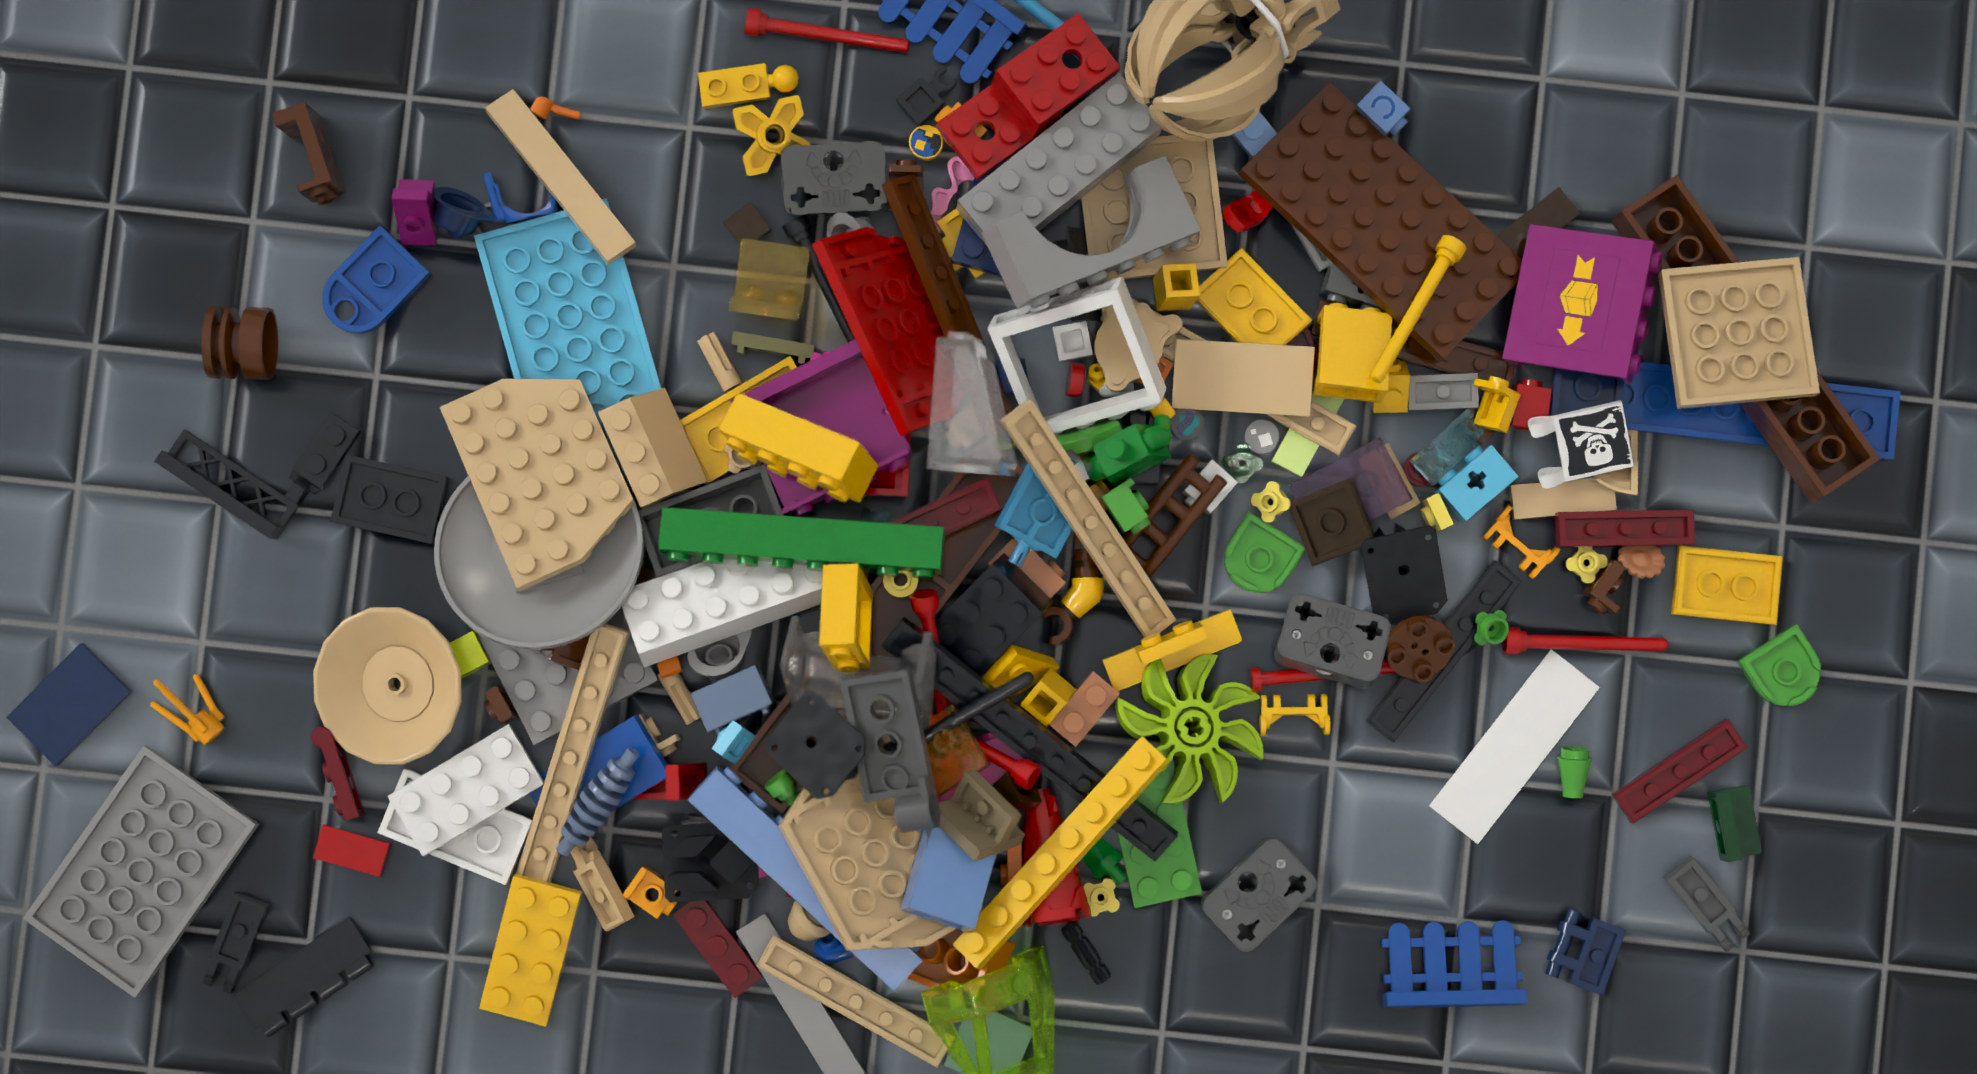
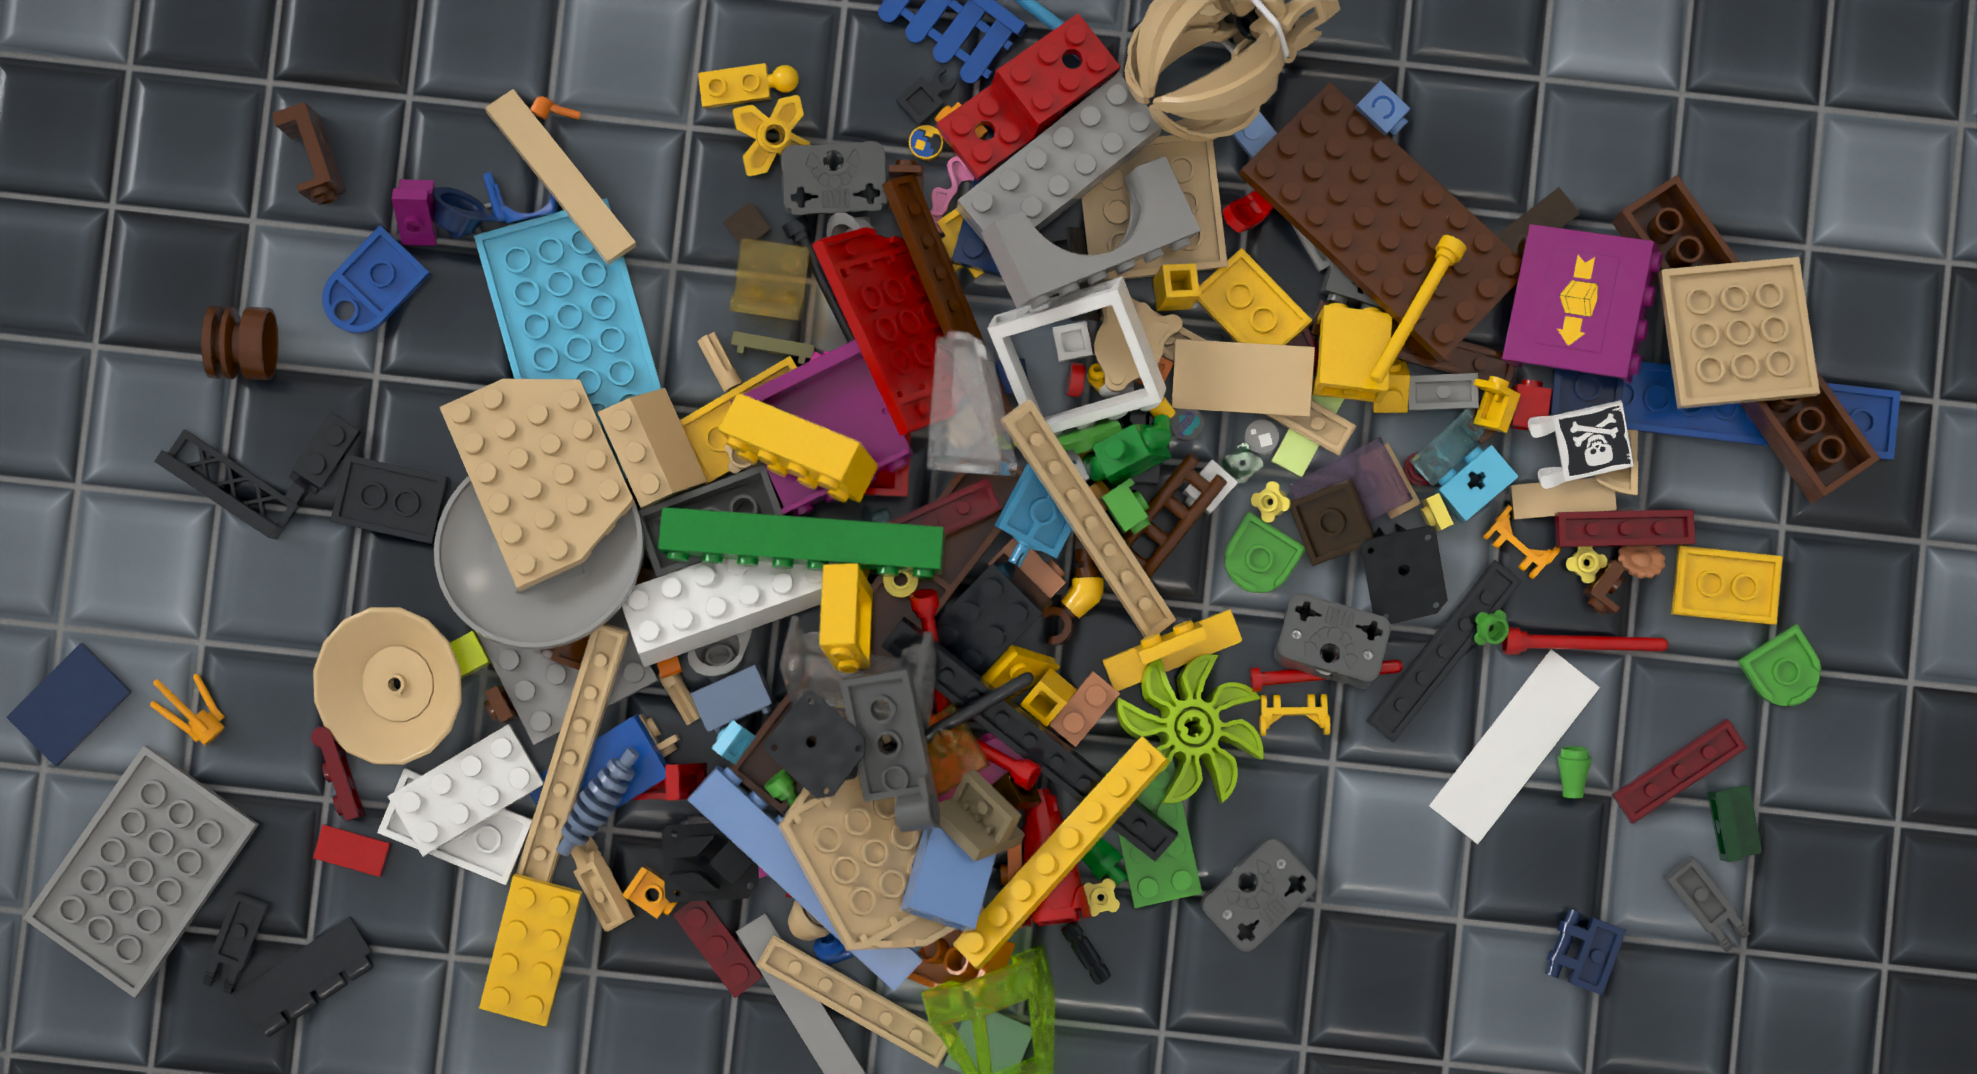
(759, 23): red piece -> none
(1427, 634): reddish brown plate -> none
(1469, 962): blue fence -> none

